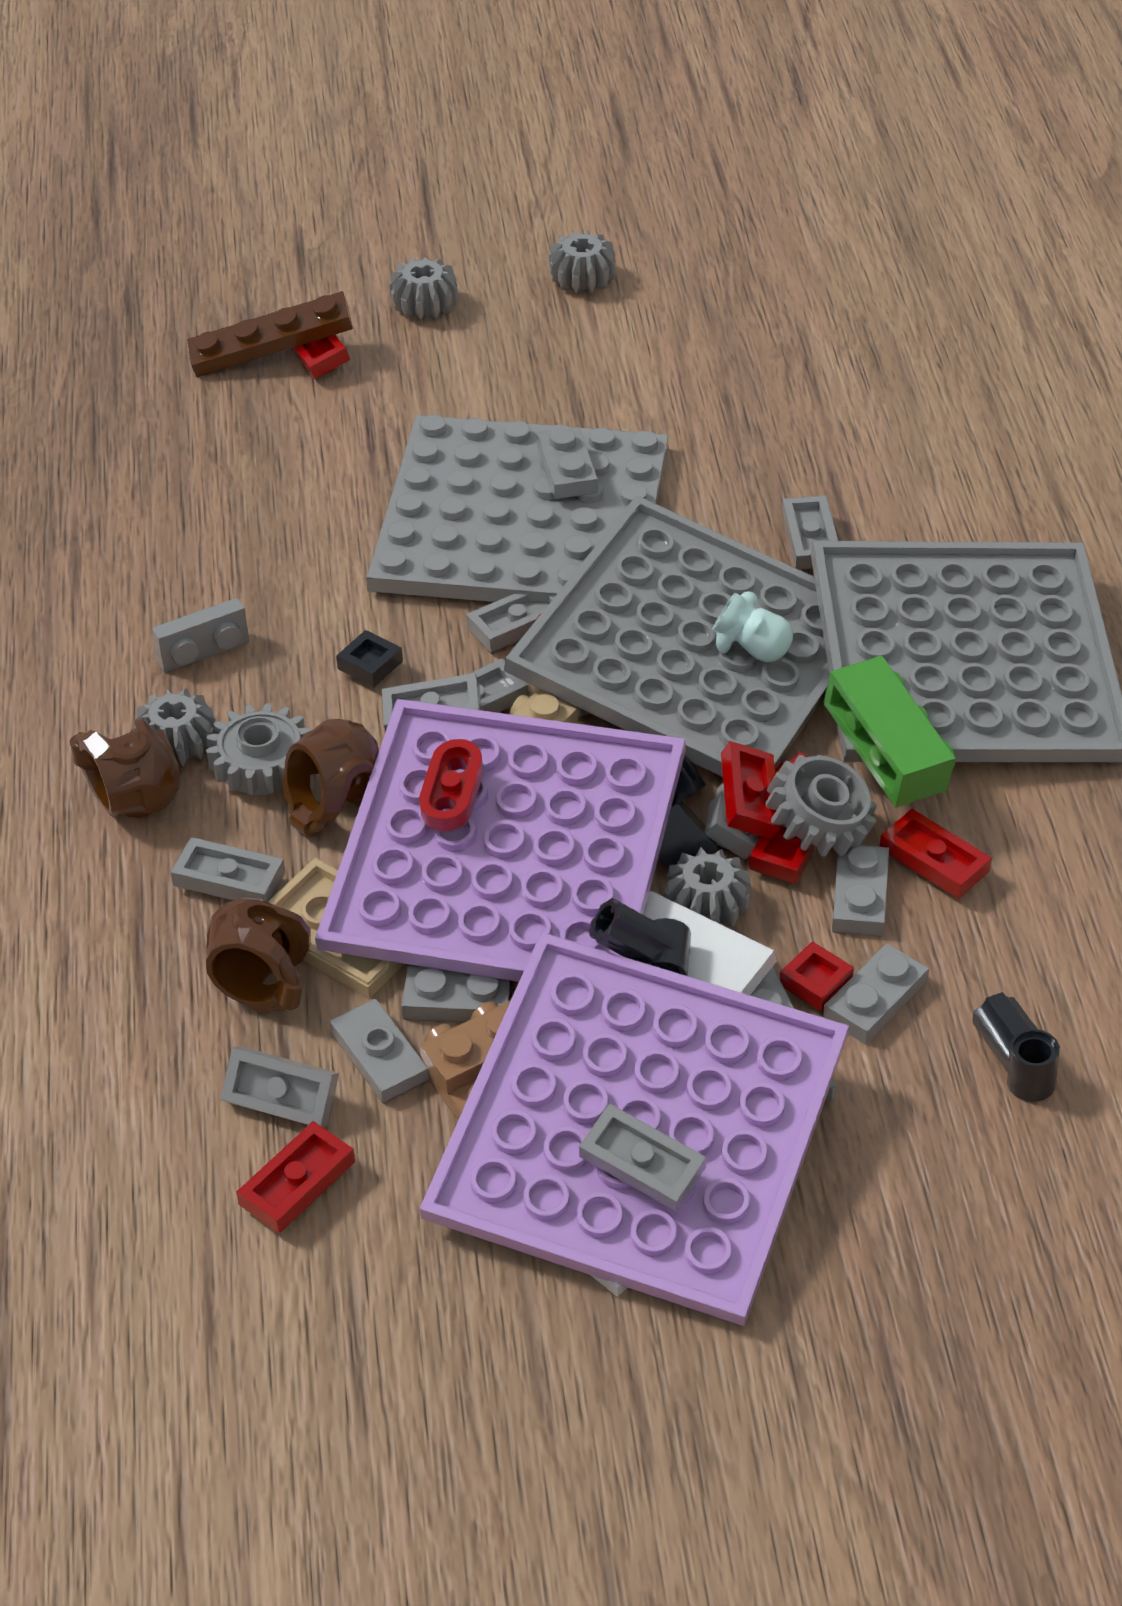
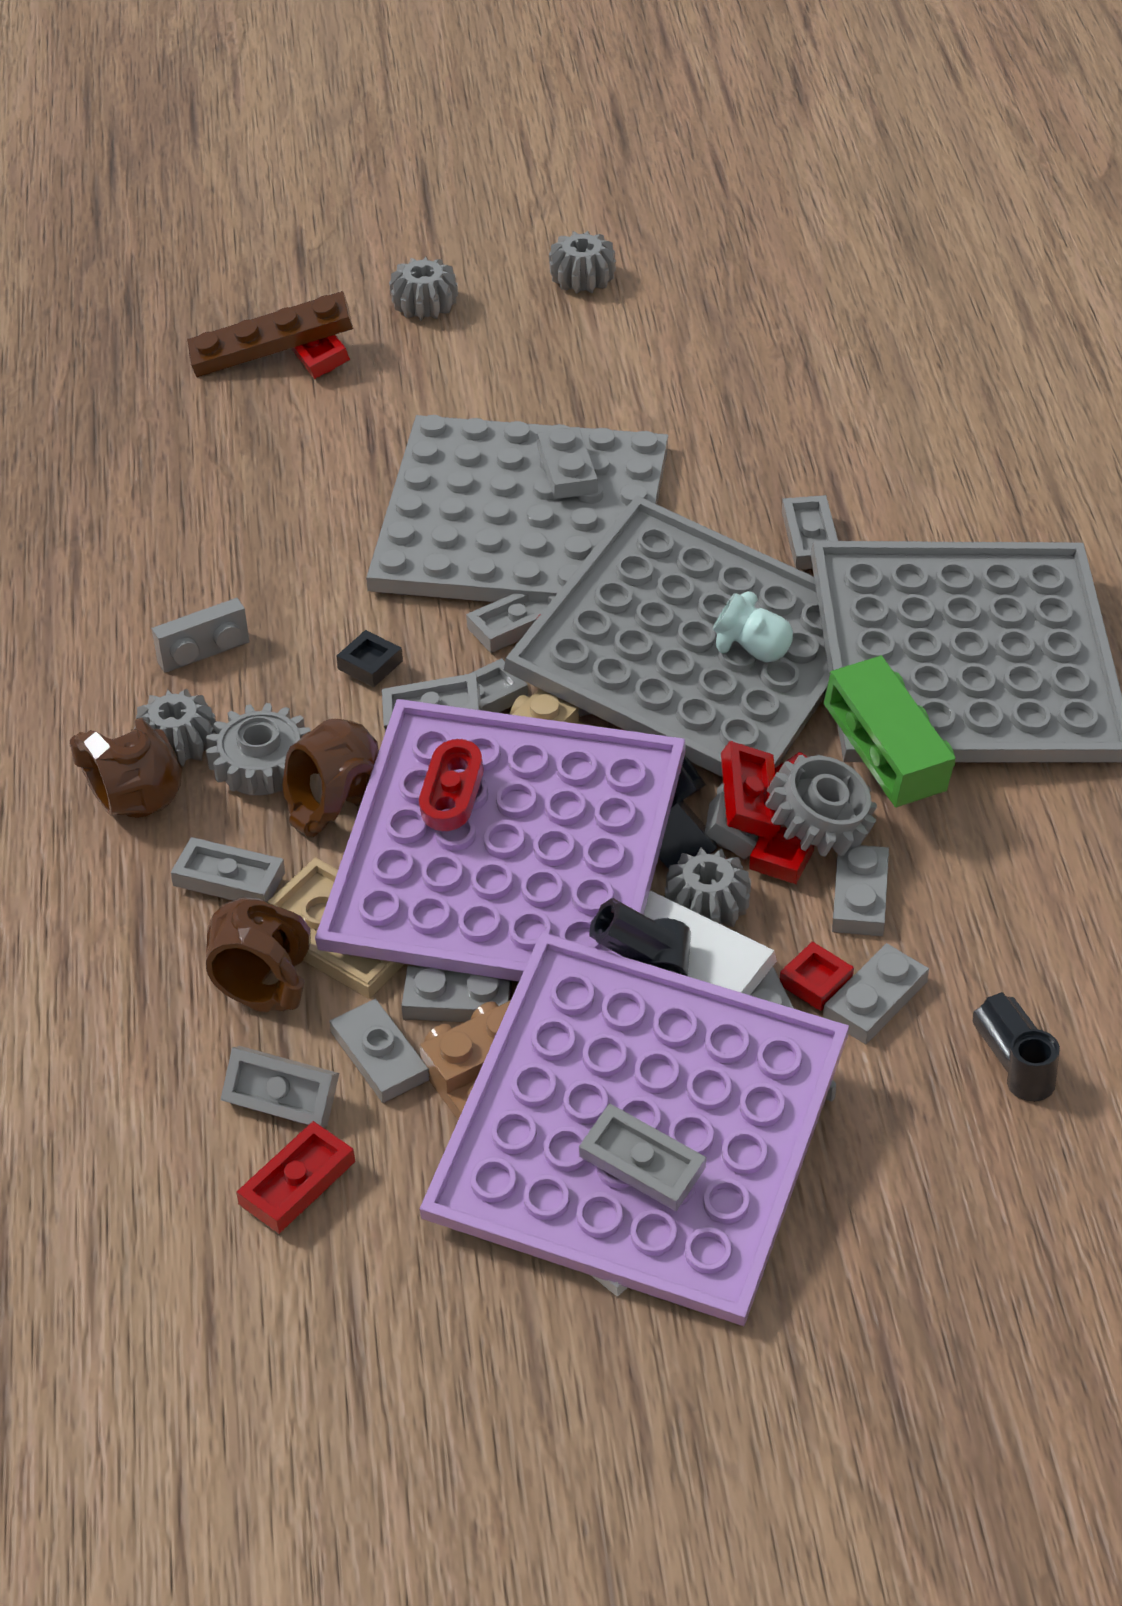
(936, 853): red plate -> none

